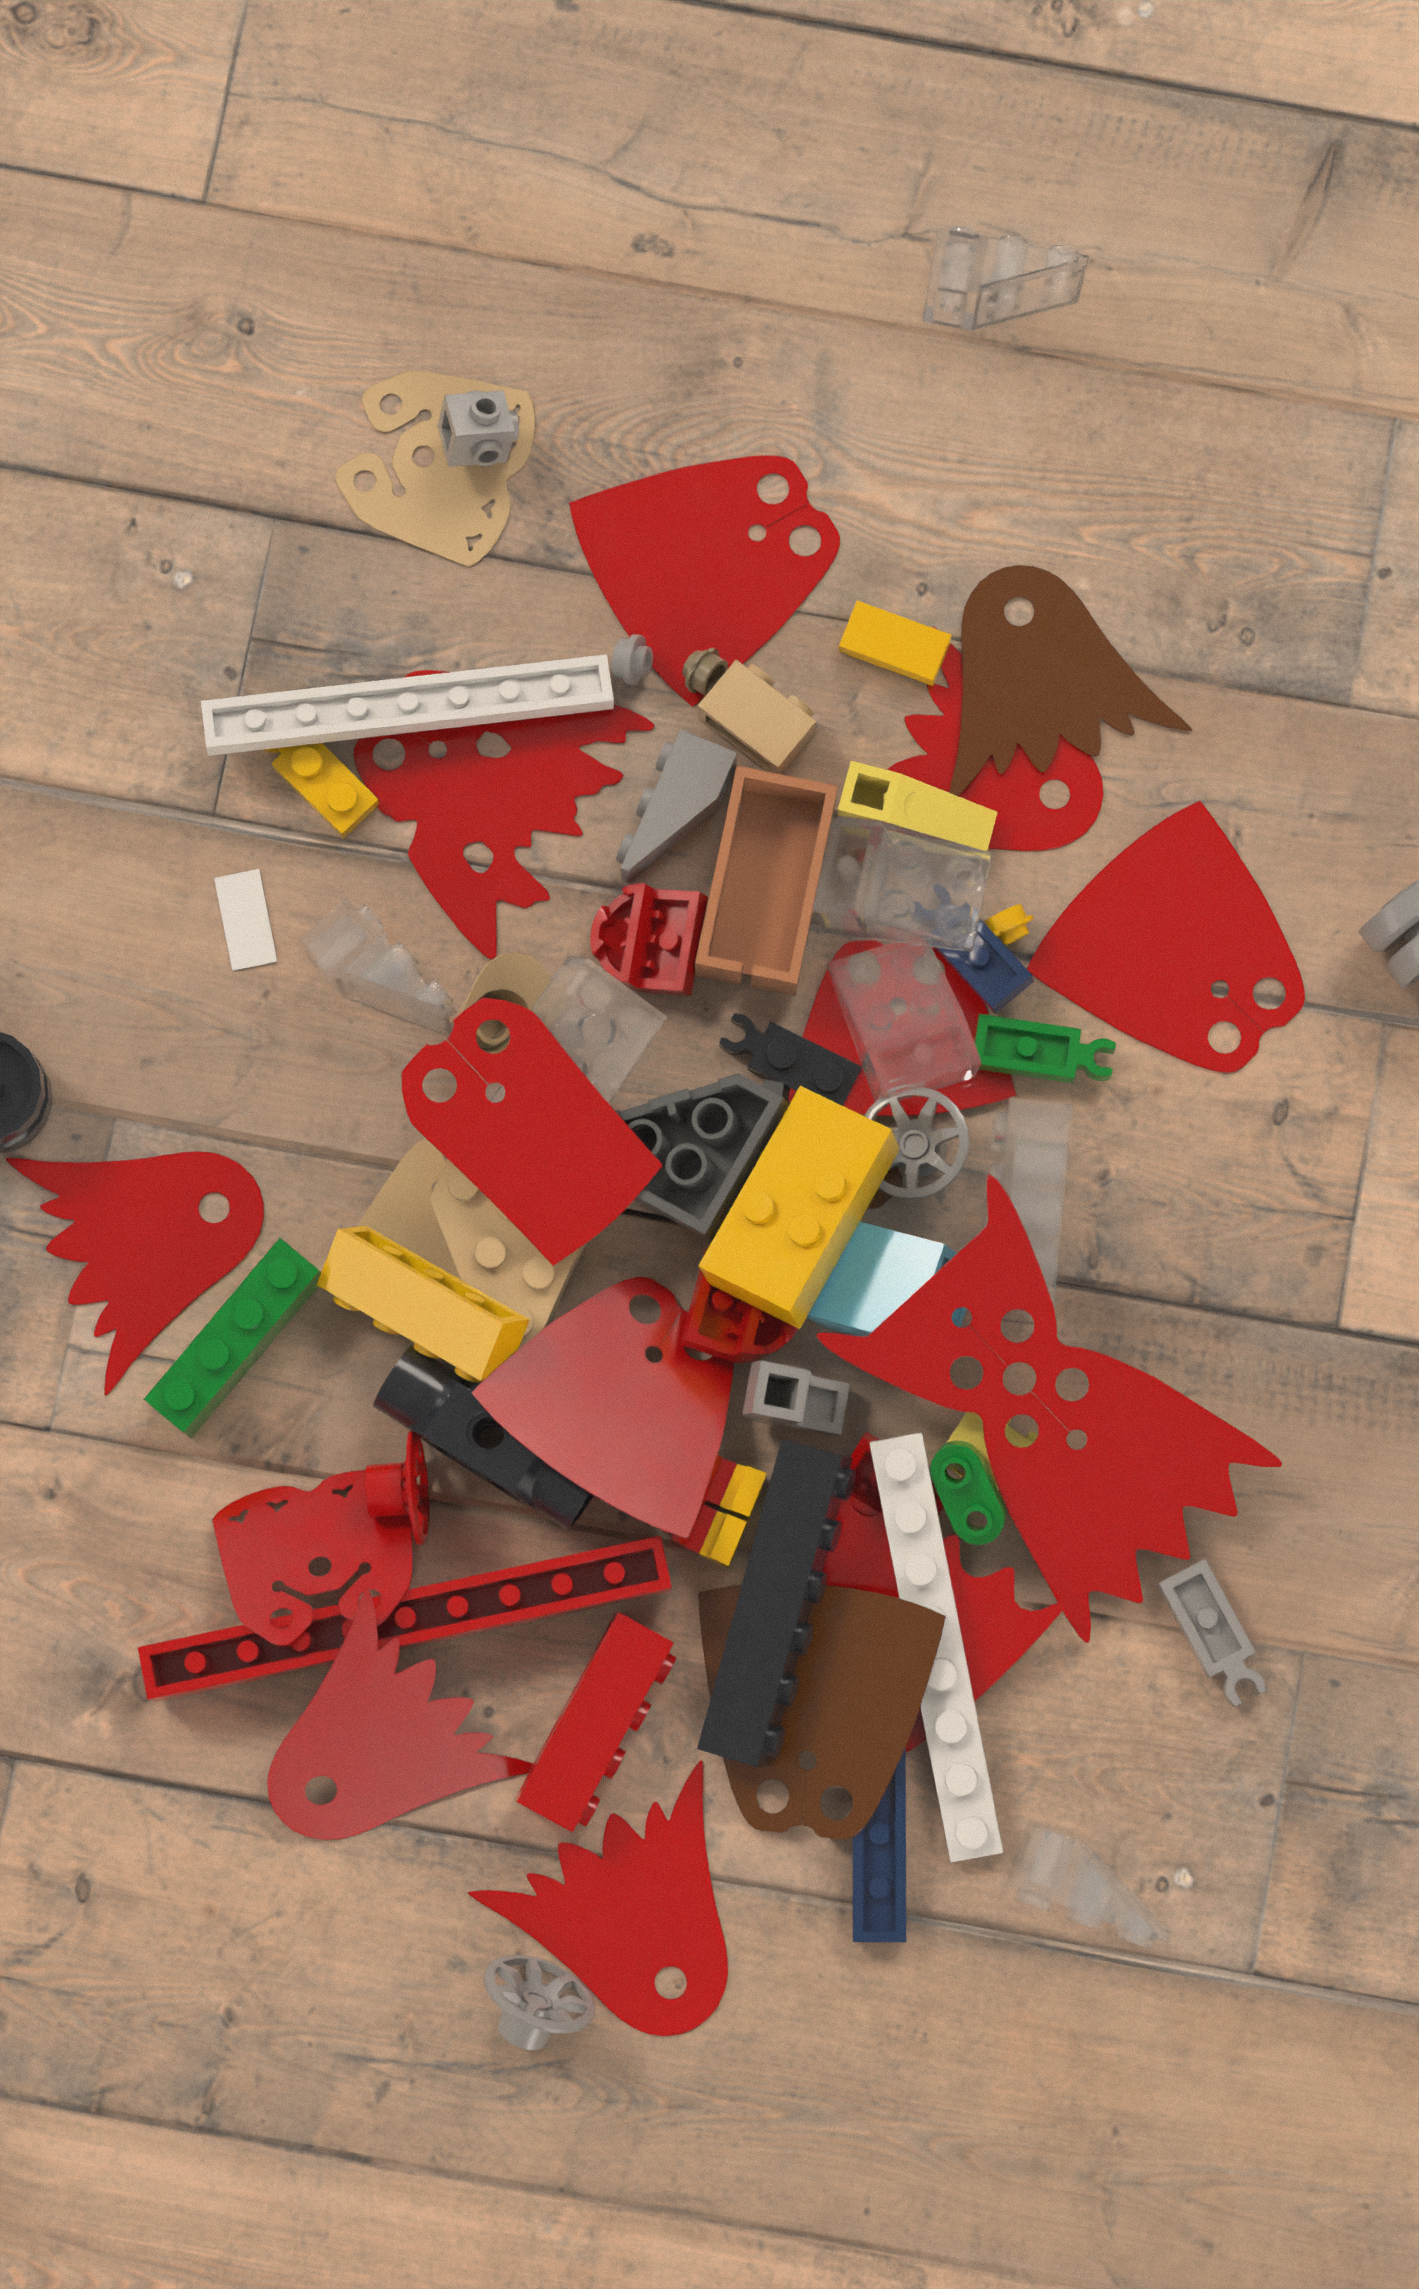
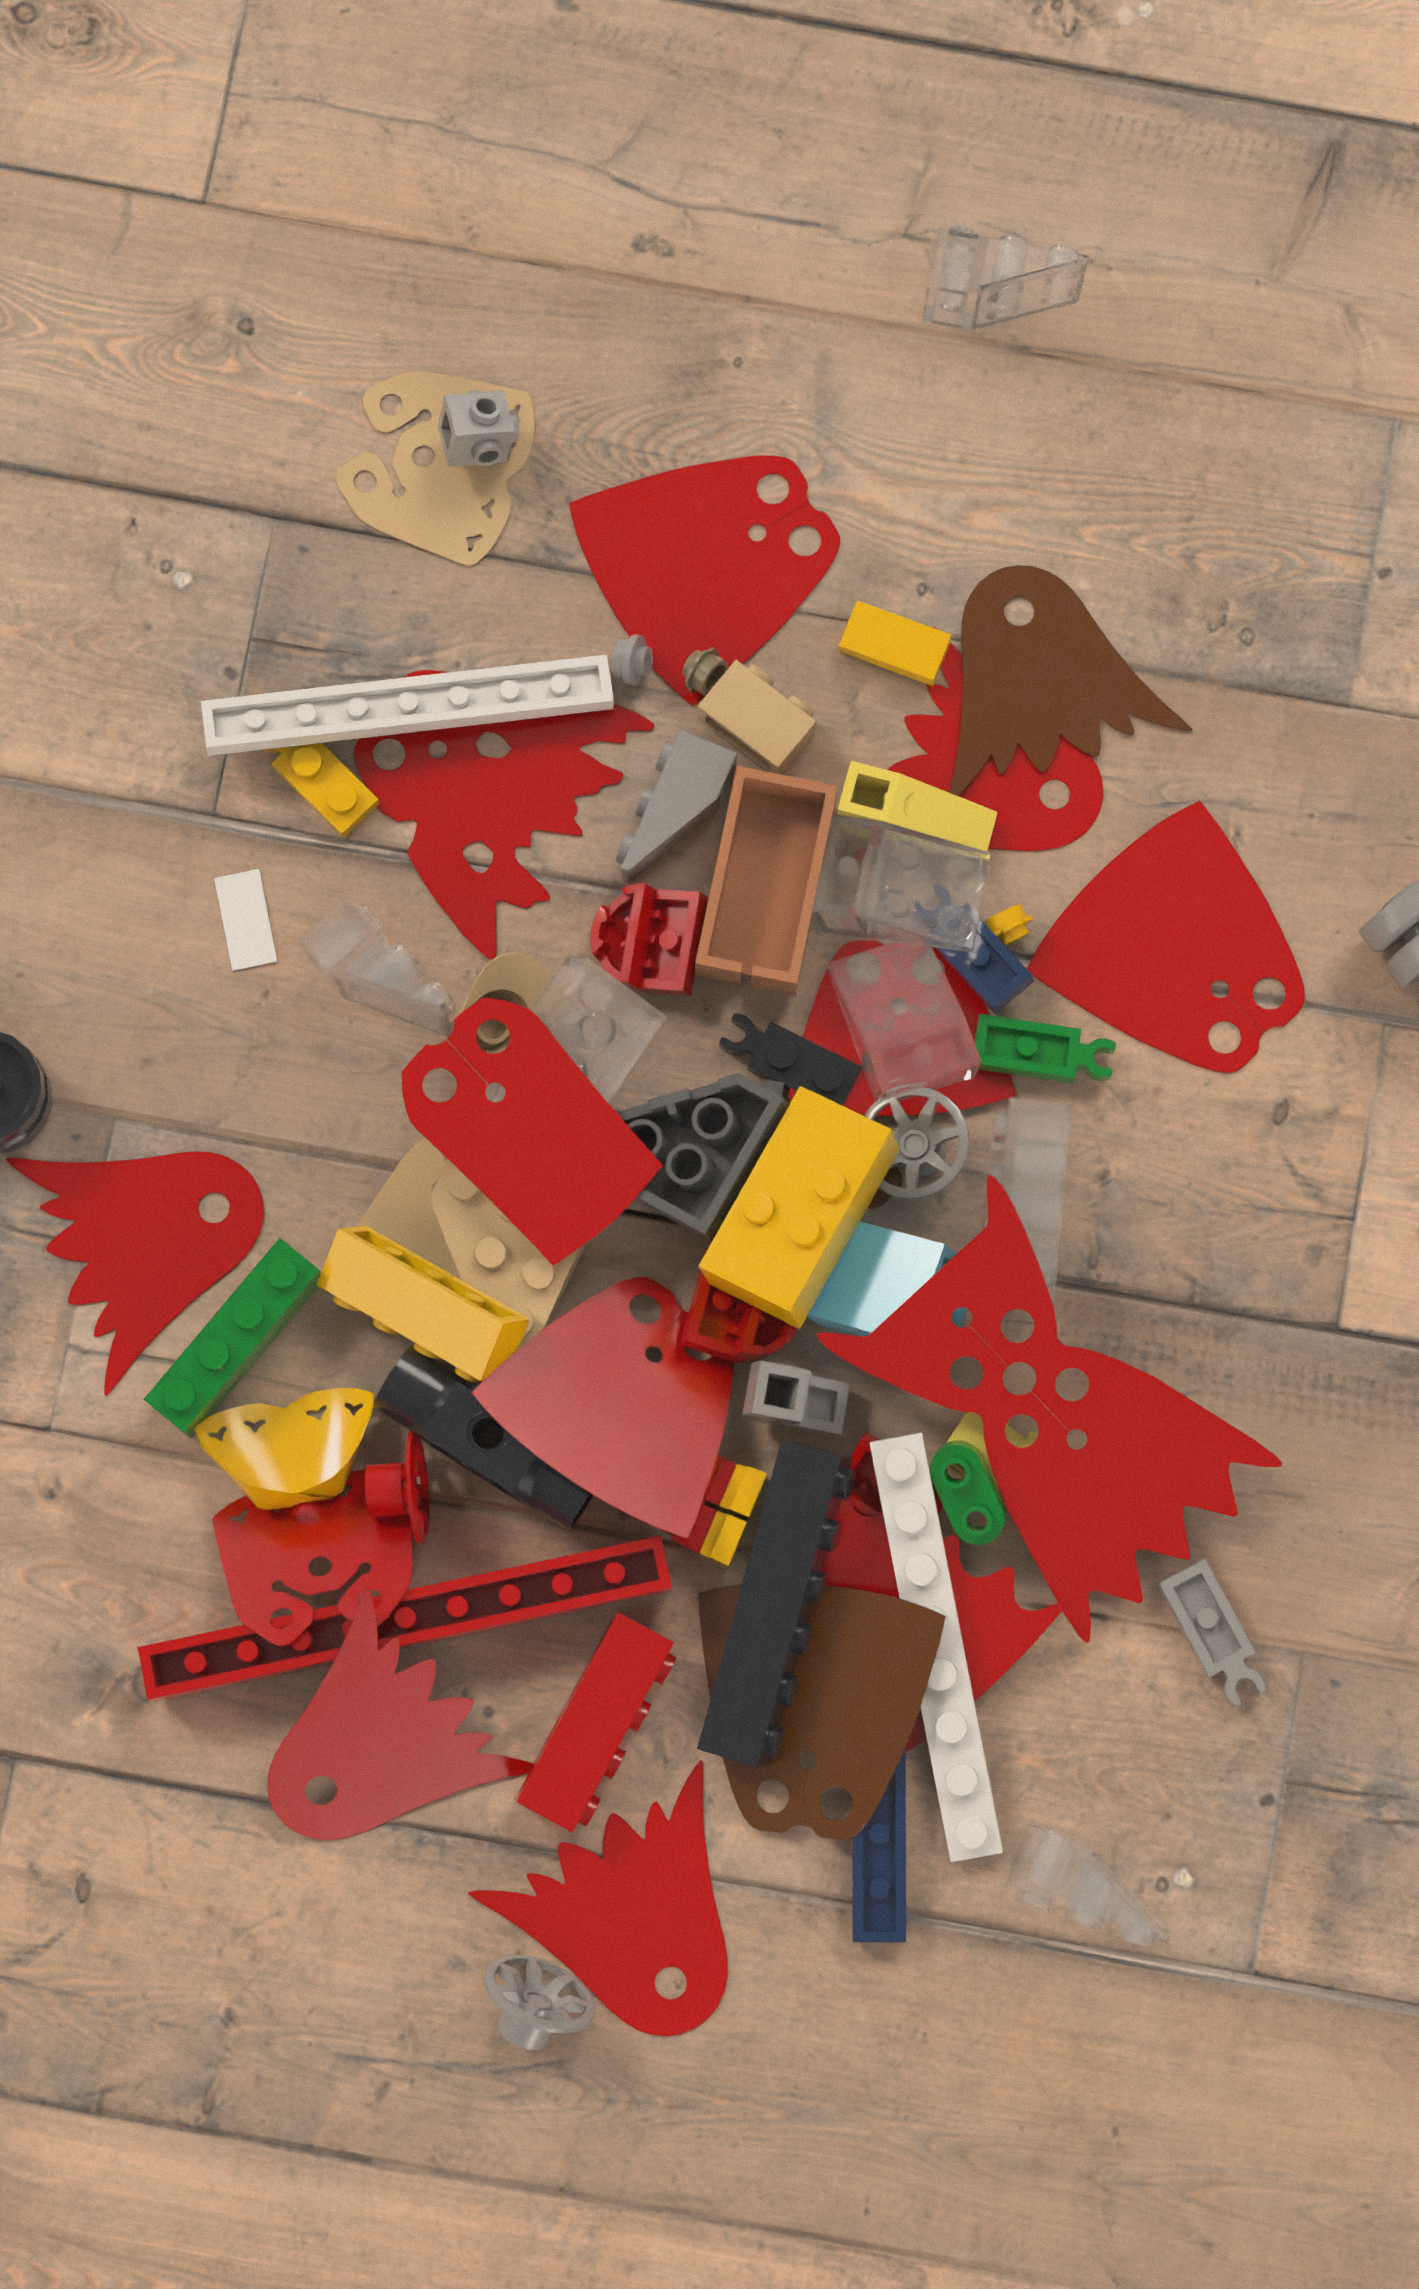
(293, 1453): none -> yellow piece

